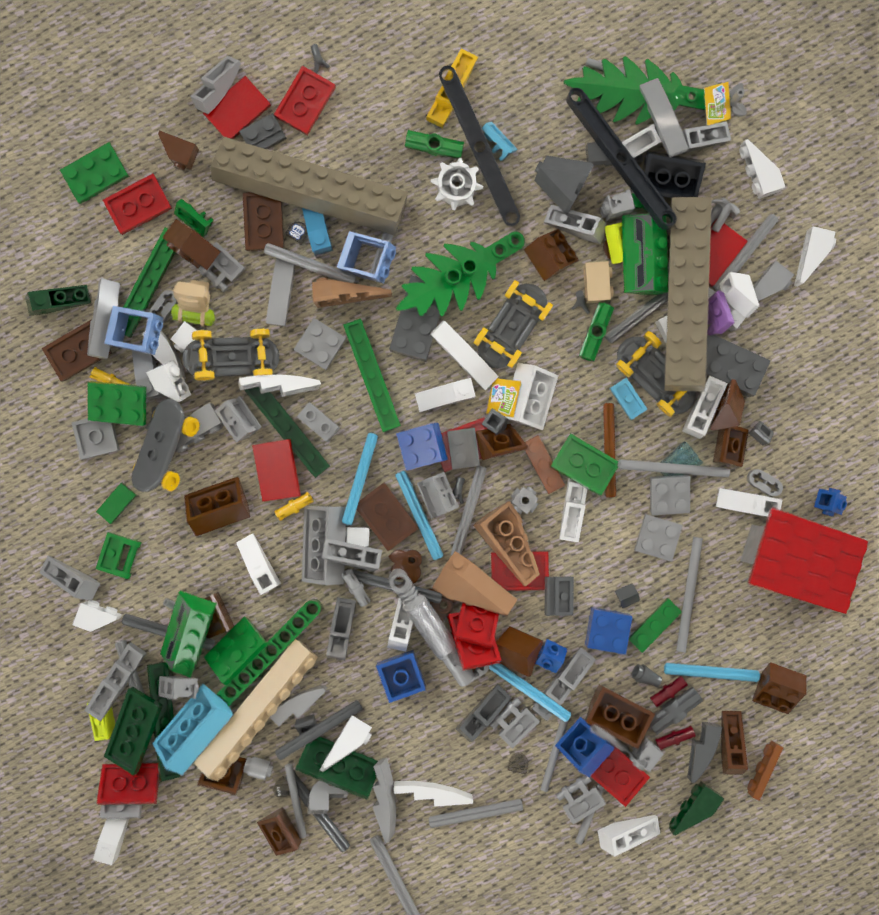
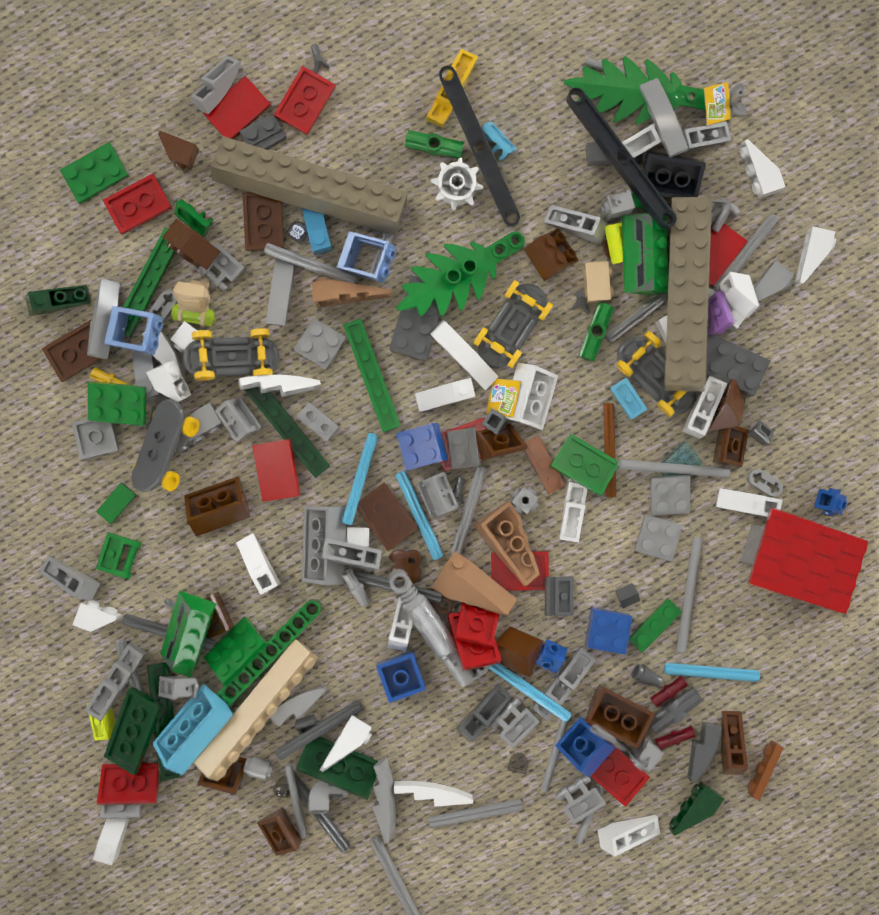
(294, 506): yellow pin -> none
(341, 629): dark grey slope -> none
(562, 179): dark grey slope -> none
(780, 688): reddish brown slope -> none

